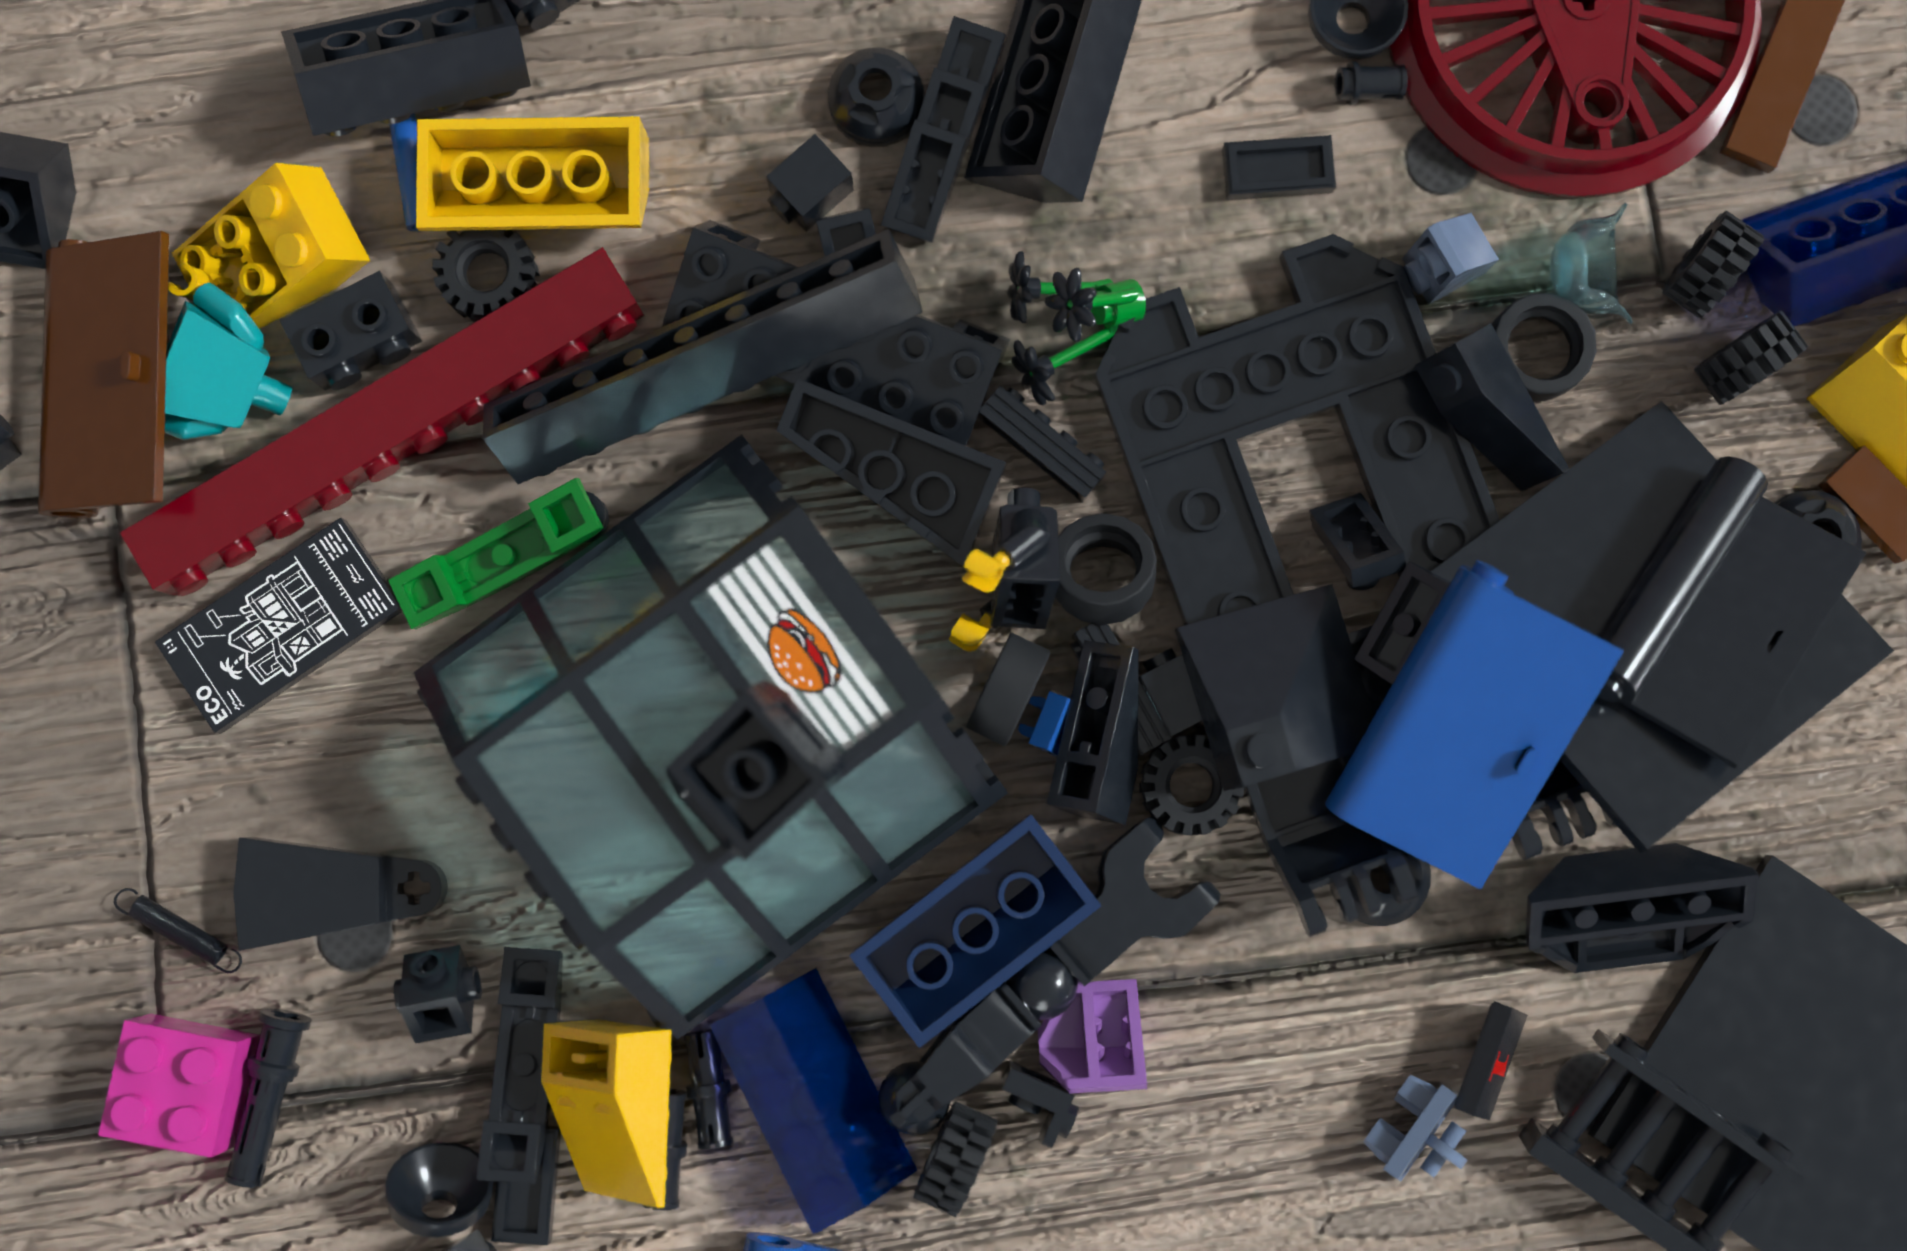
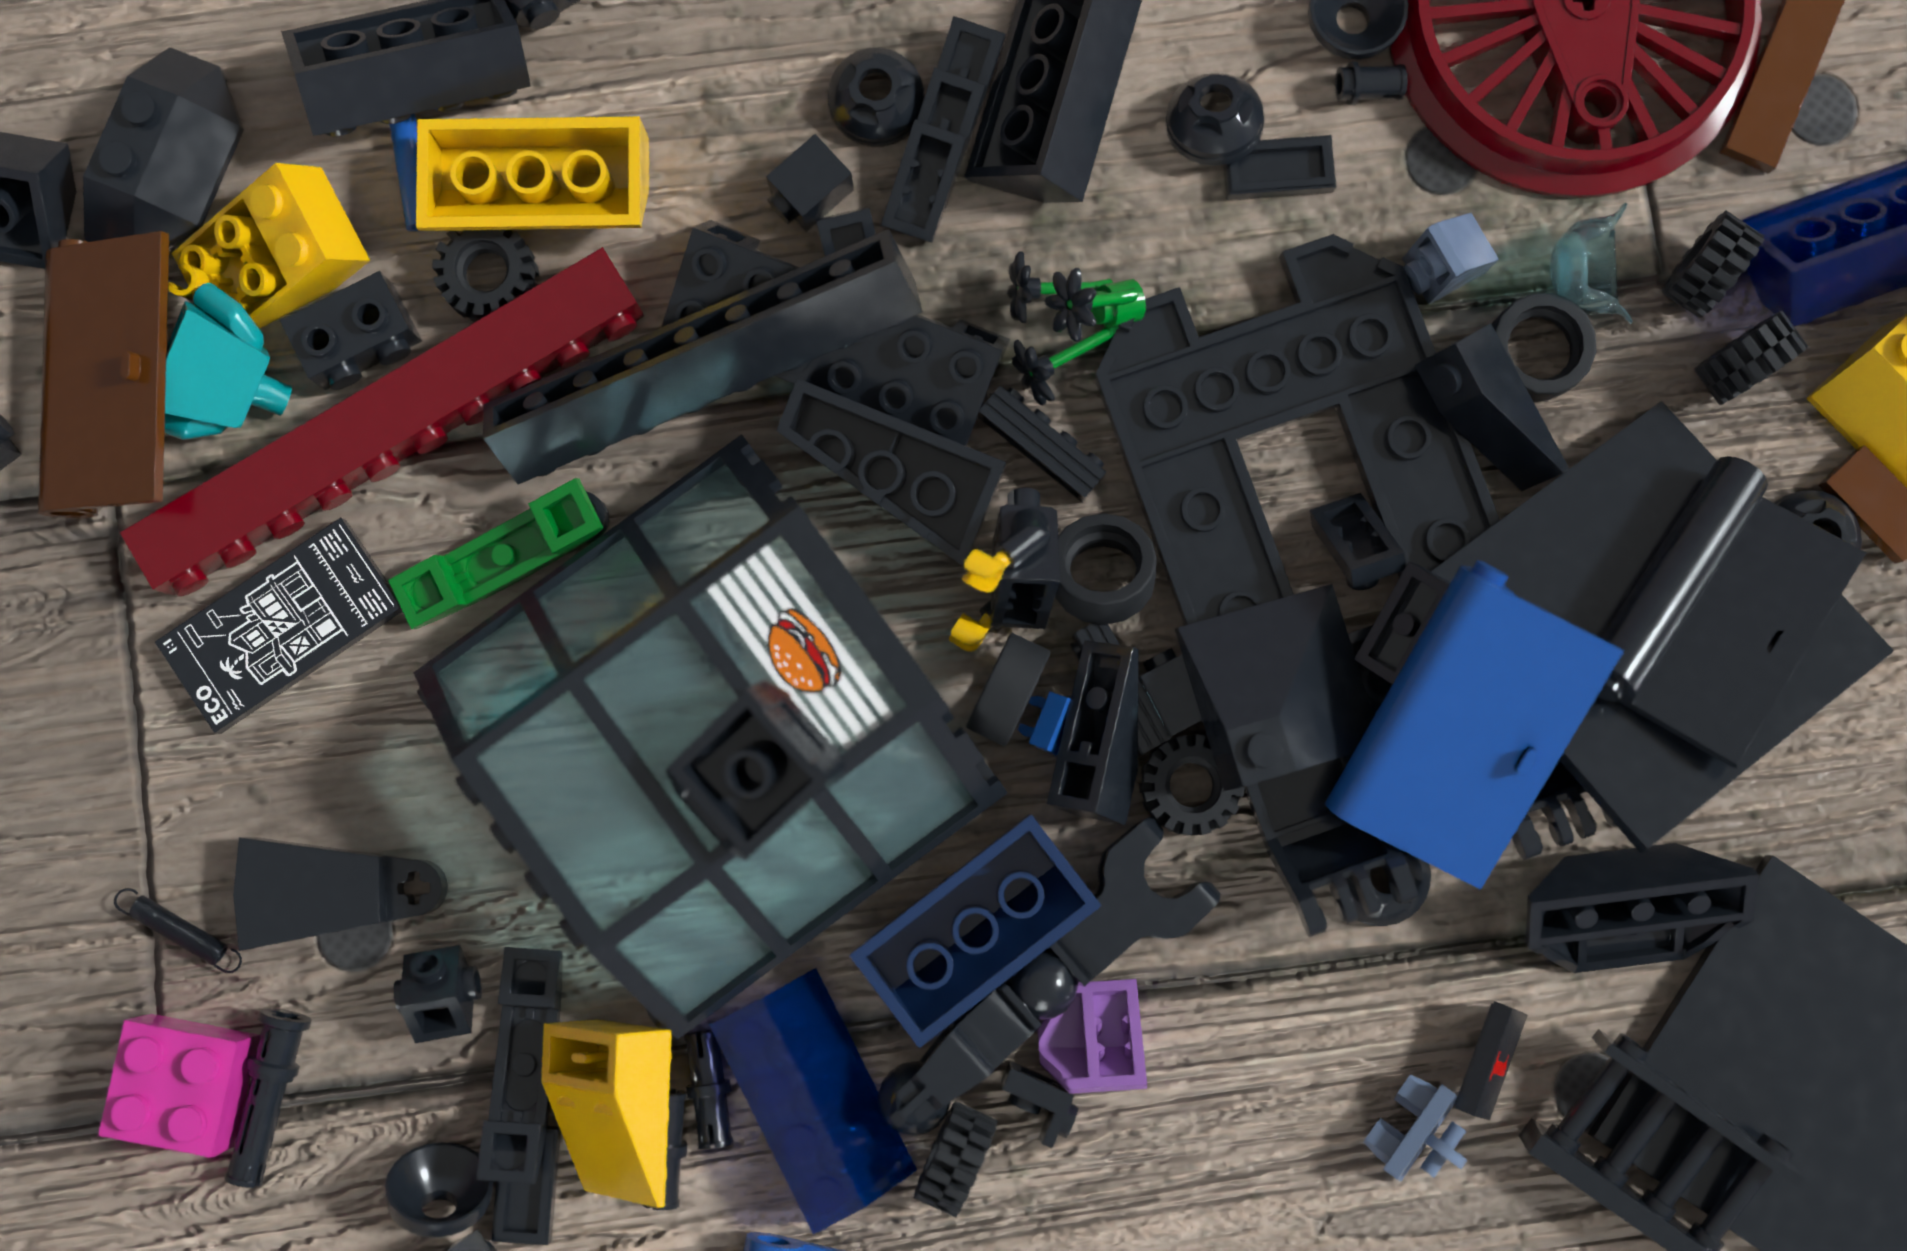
(162, 150): none -> black wedge
(1215, 136): none -> black piece

